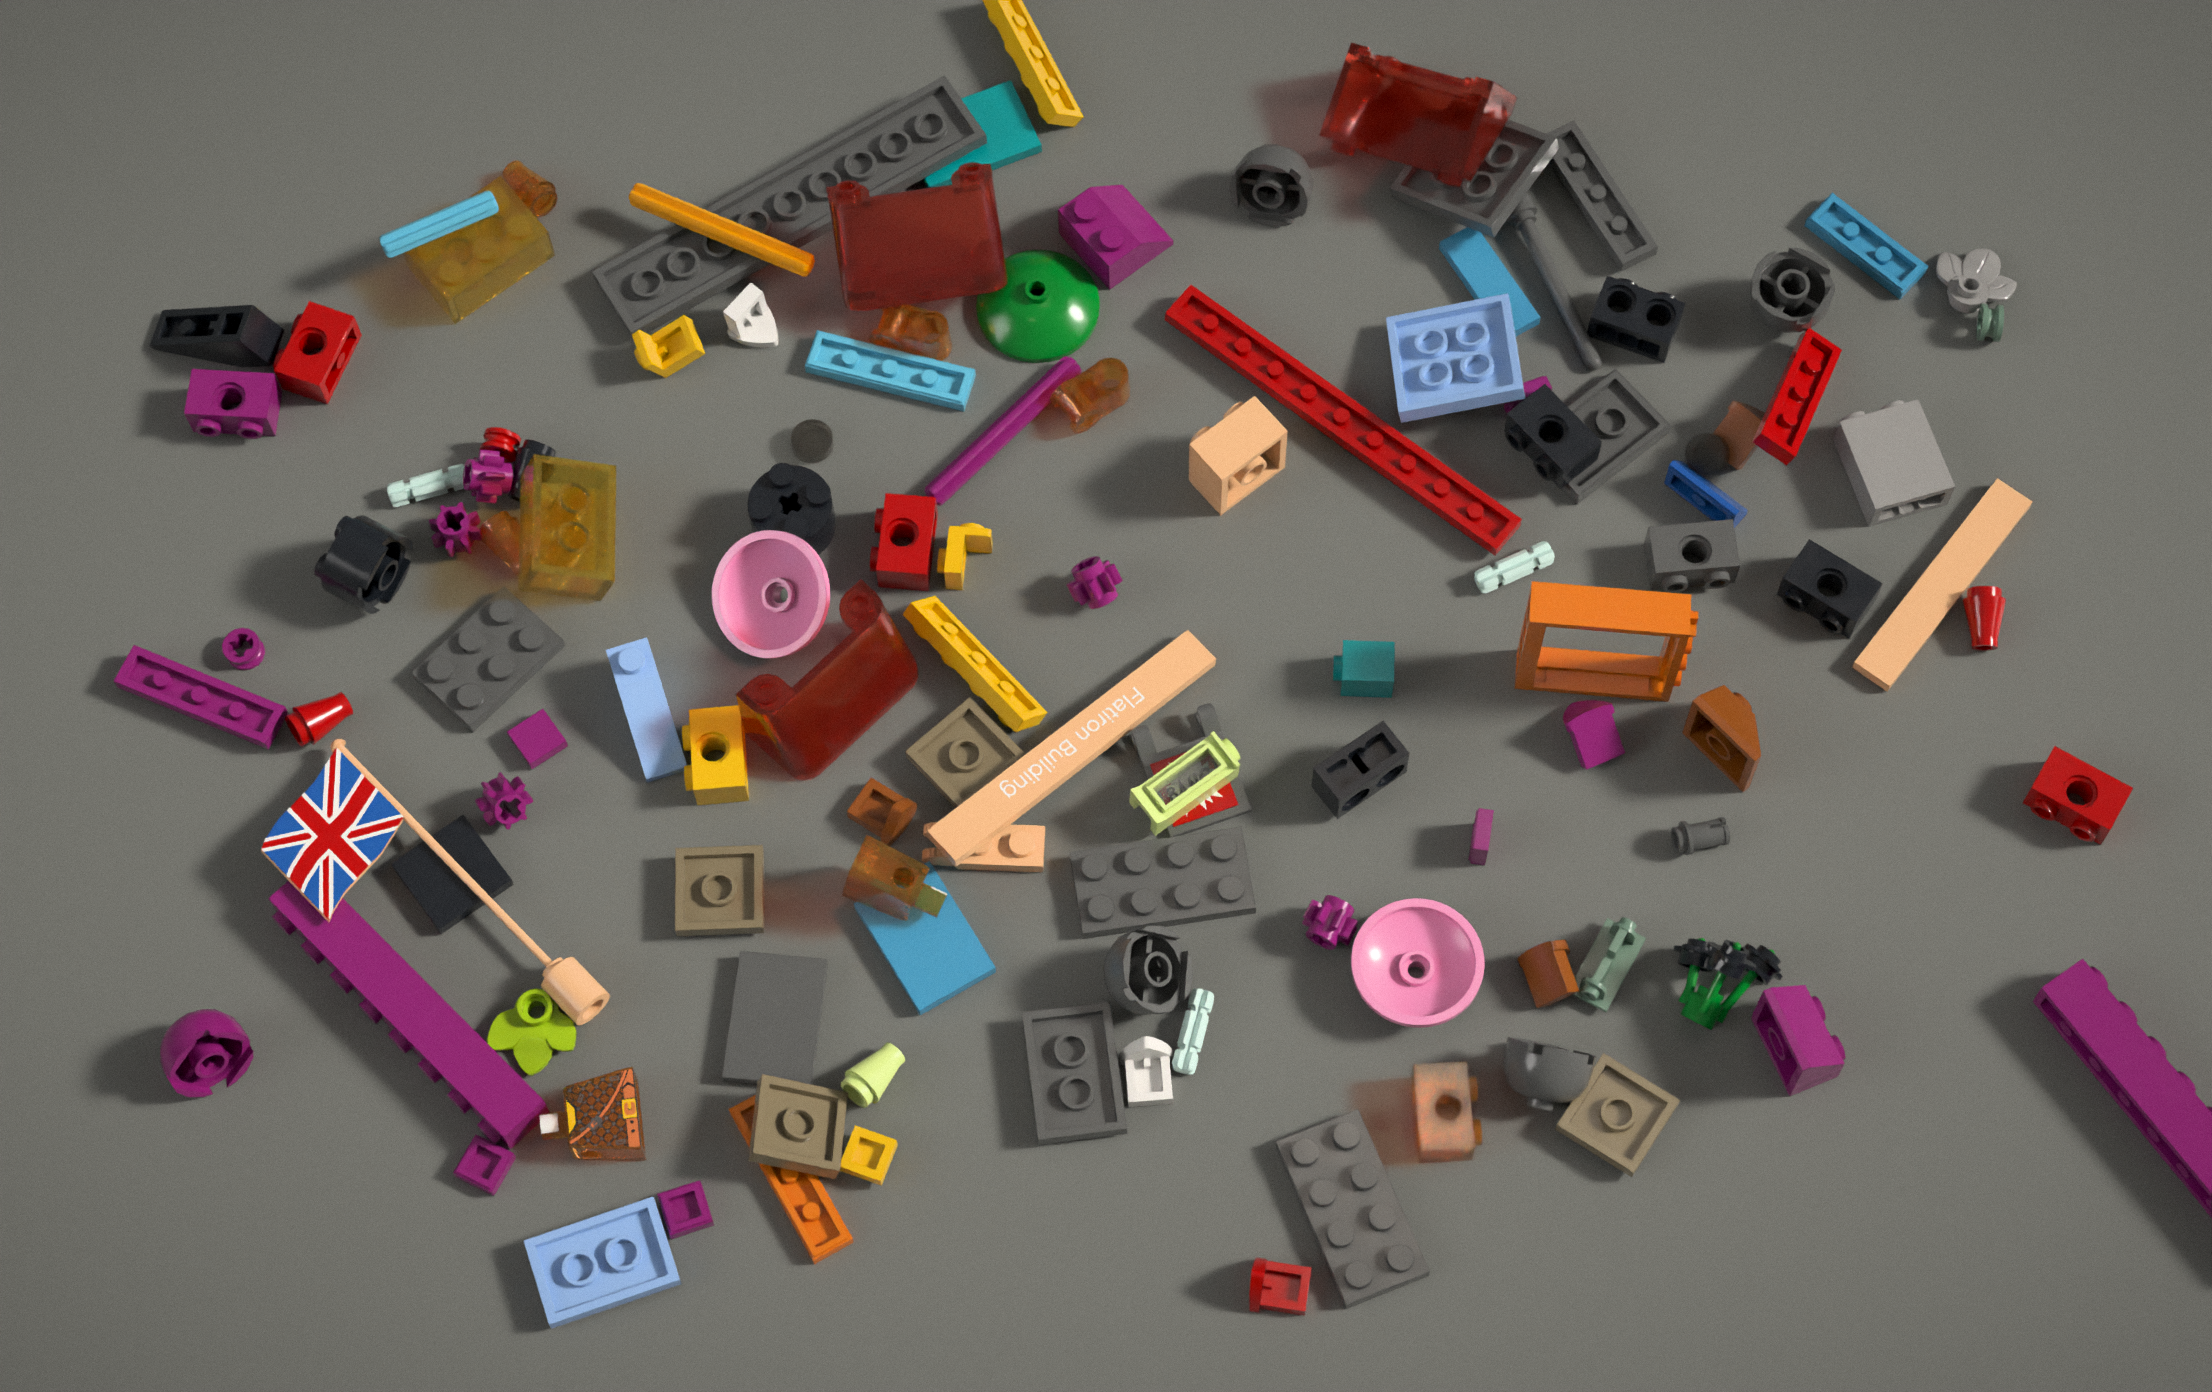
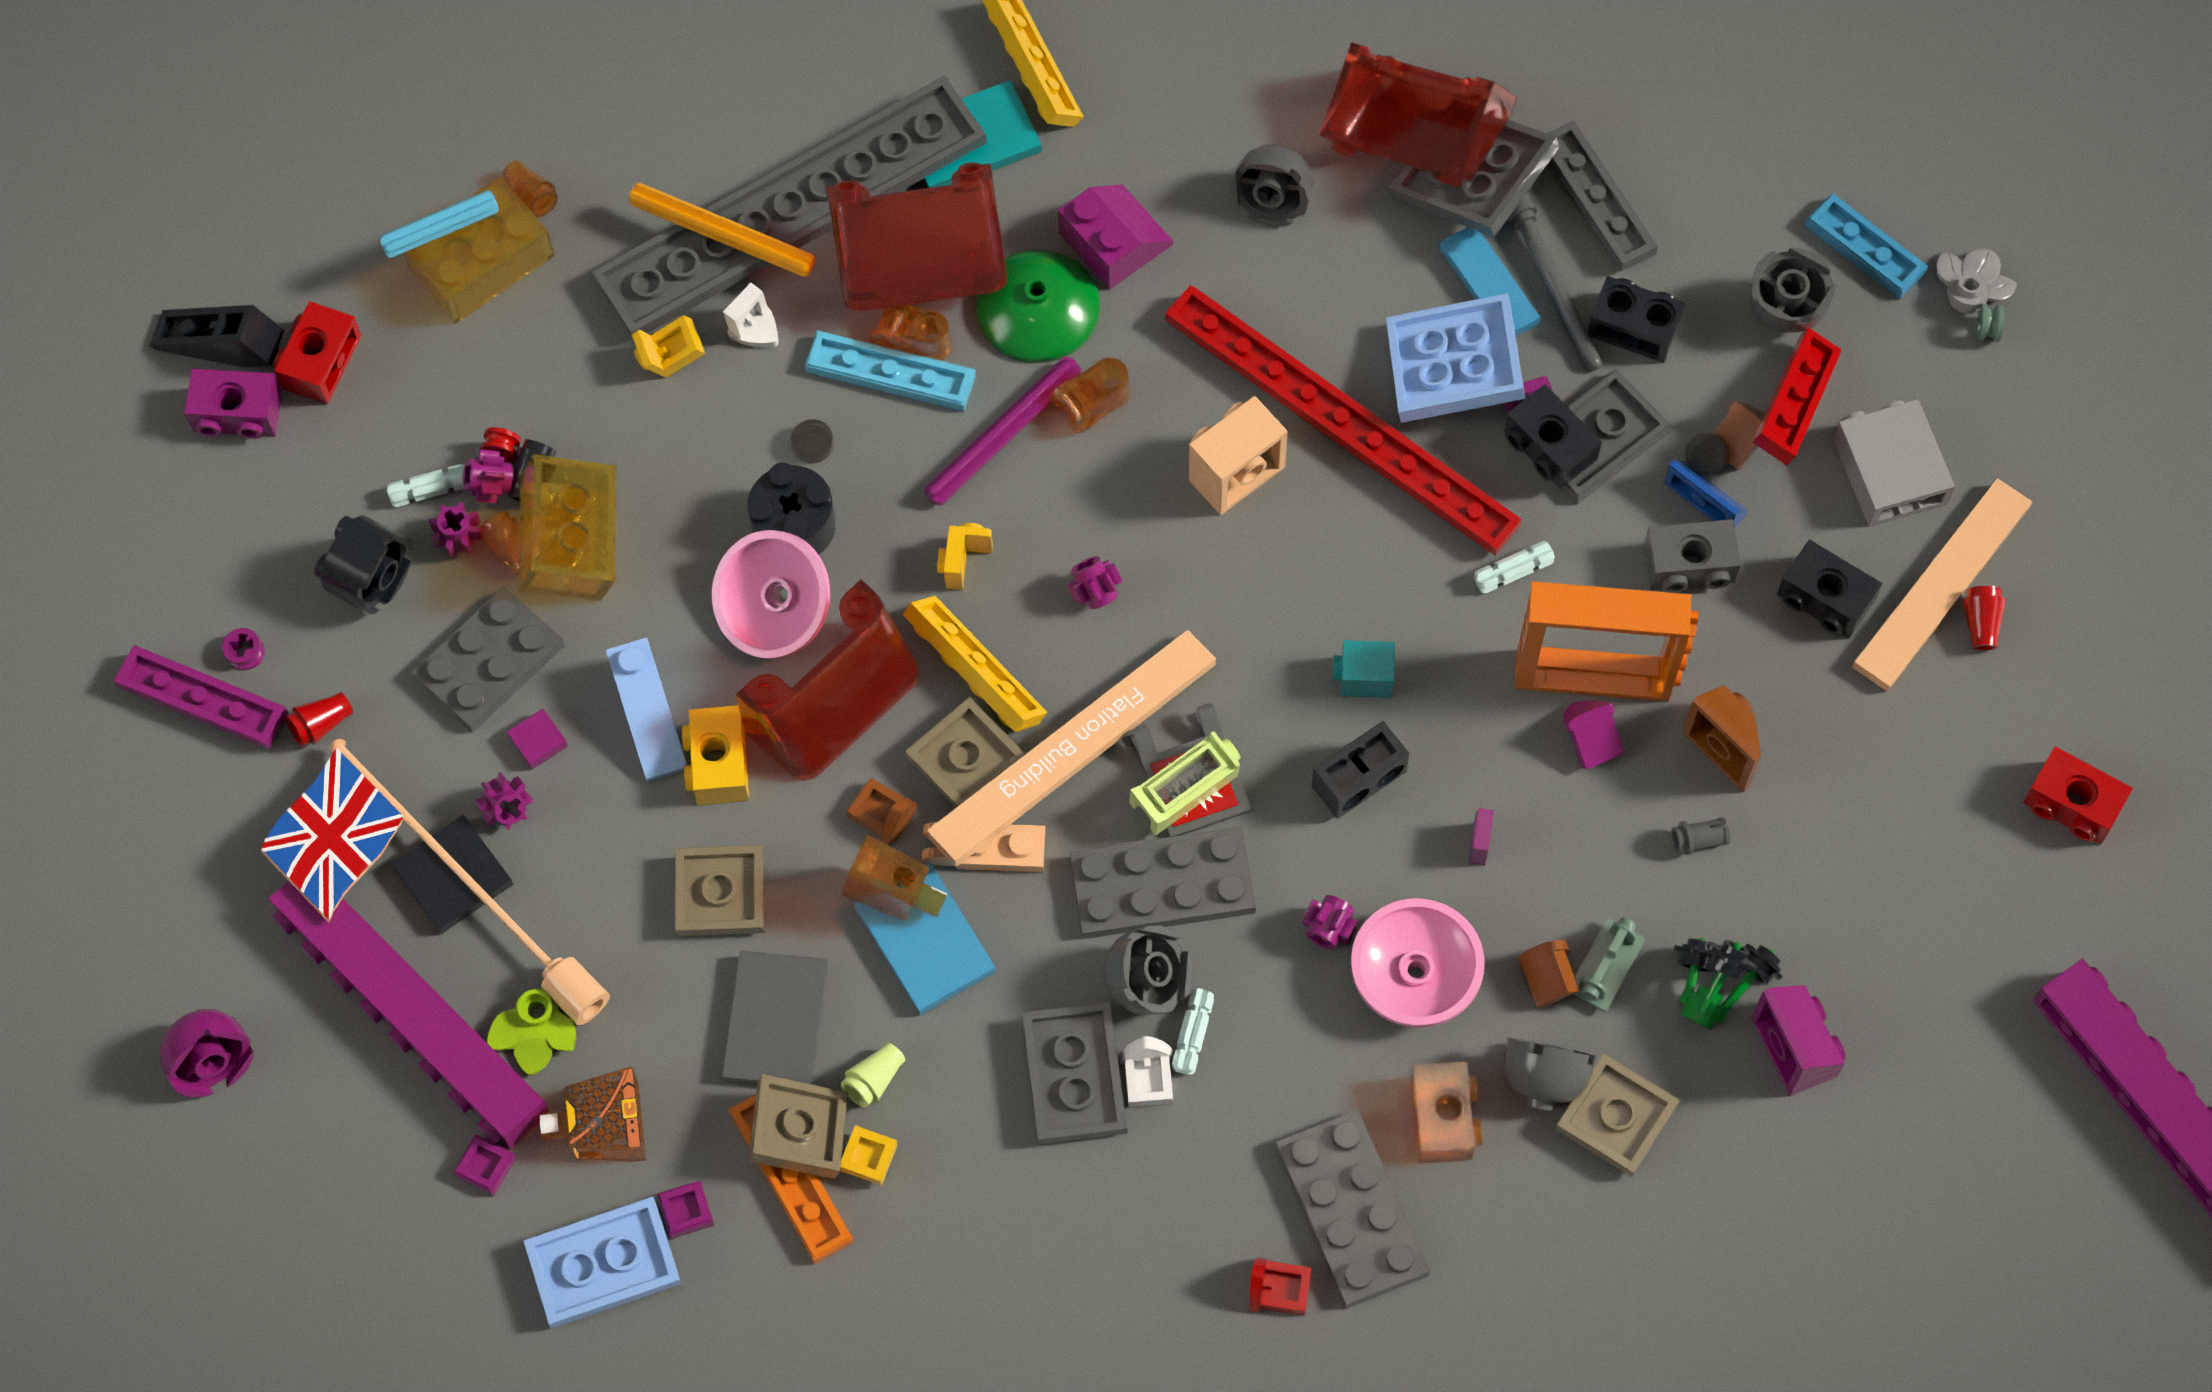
(908, 565): red brick -> none

